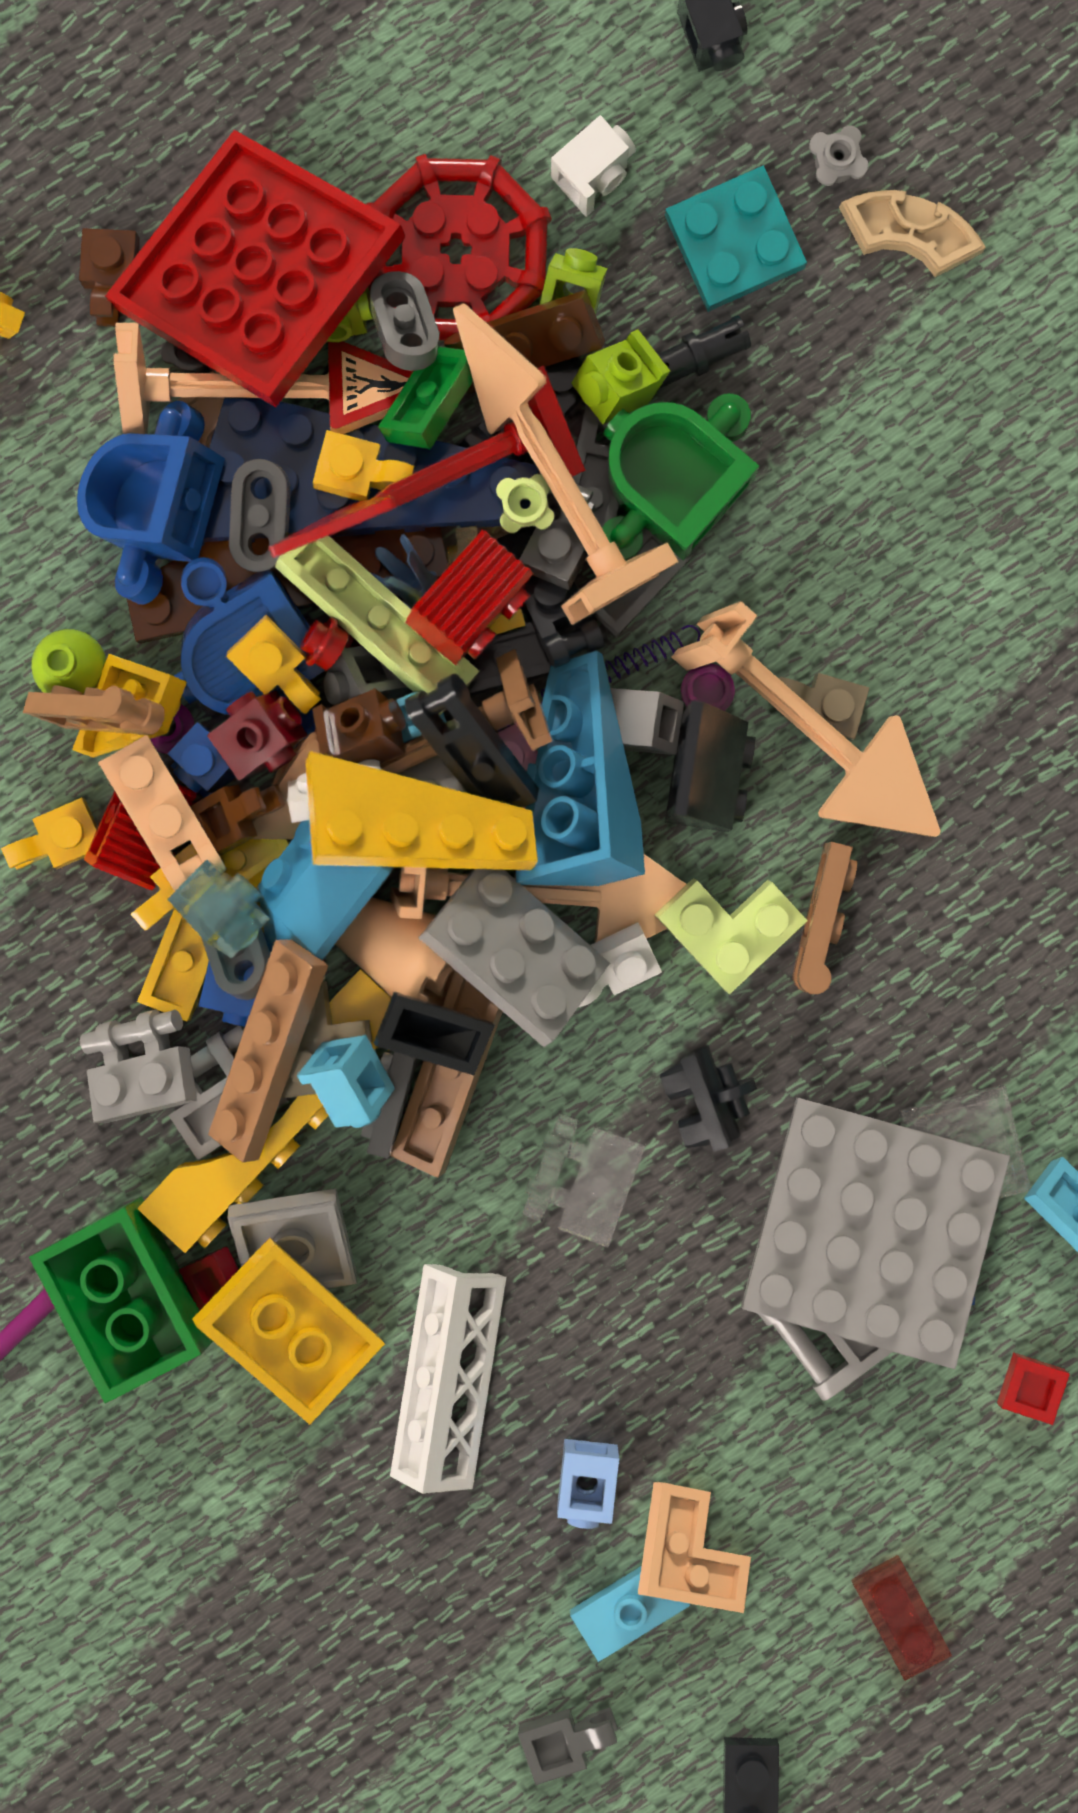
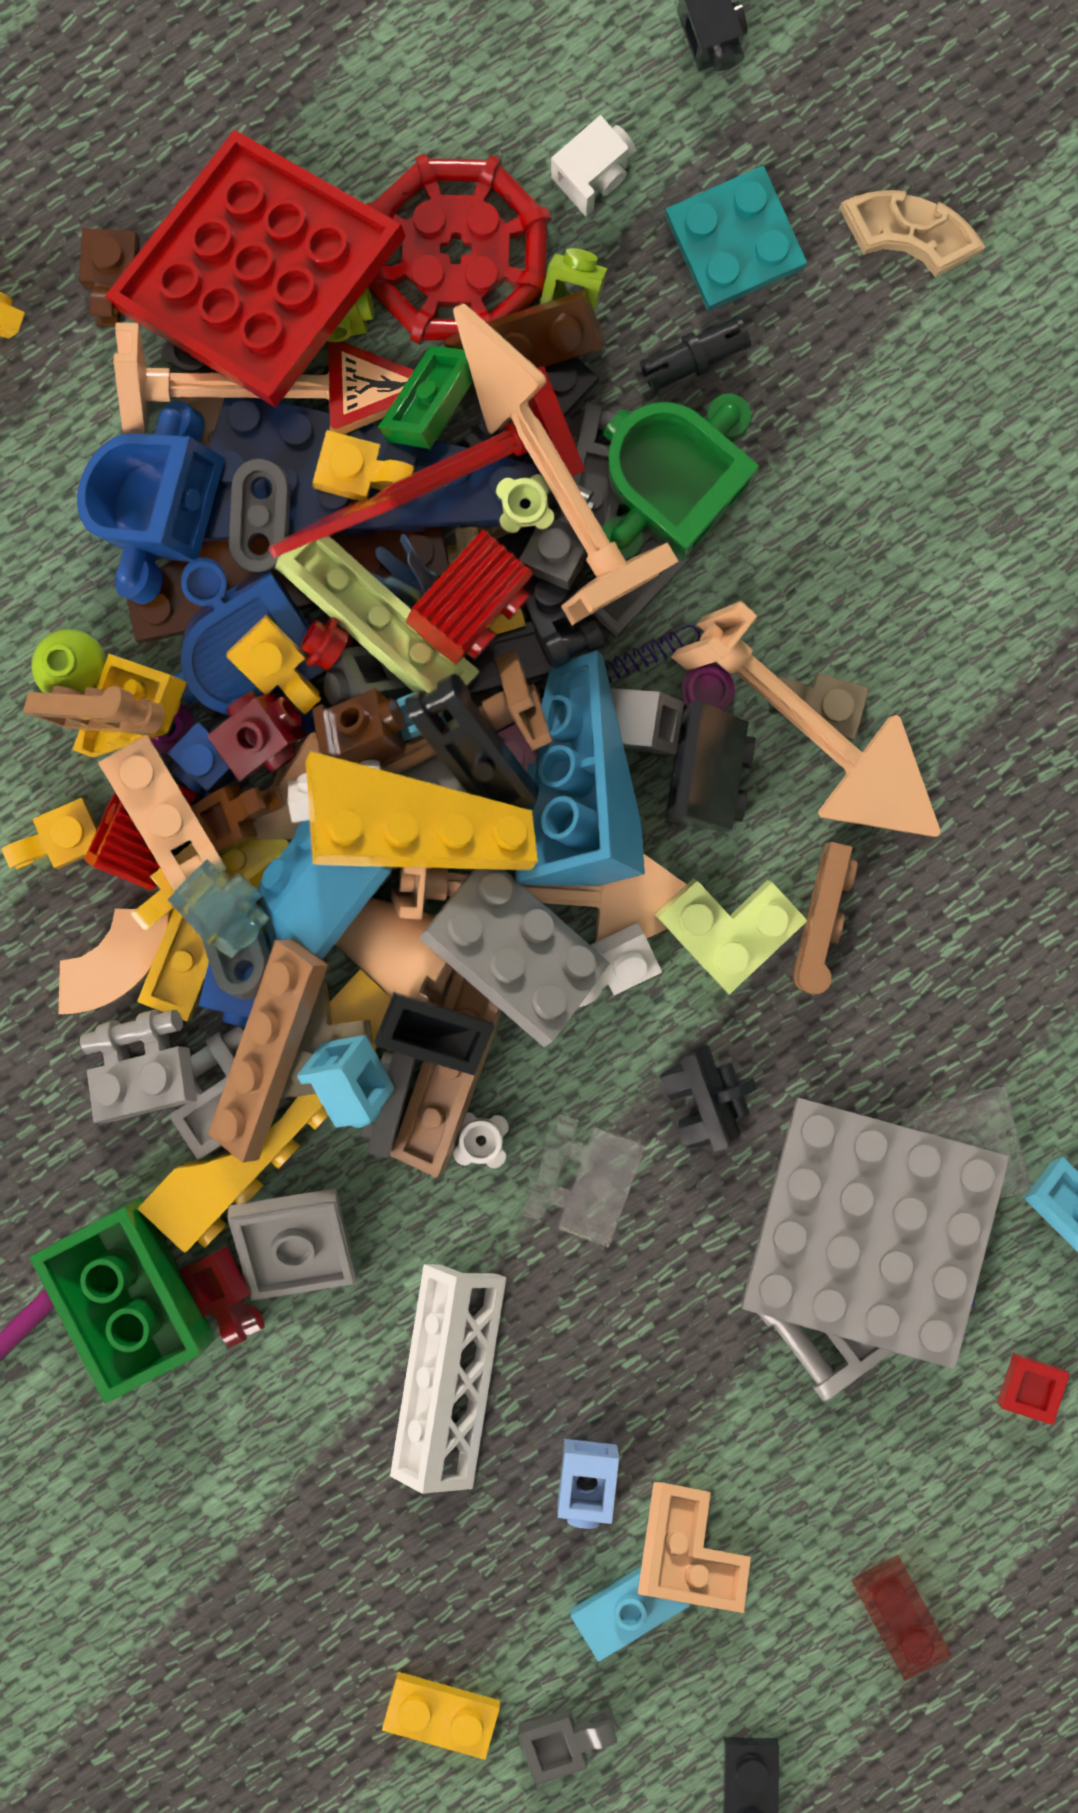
(111, 967): none -> light nougat tile
(288, 1331): yellow plate -> none
(409, 330): dark grey plate -> none
(441, 1715): none -> yellow plate
(489, 1153): none -> white plate
(620, 377): lime brick -> none
(833, 170): light grey plate -> none

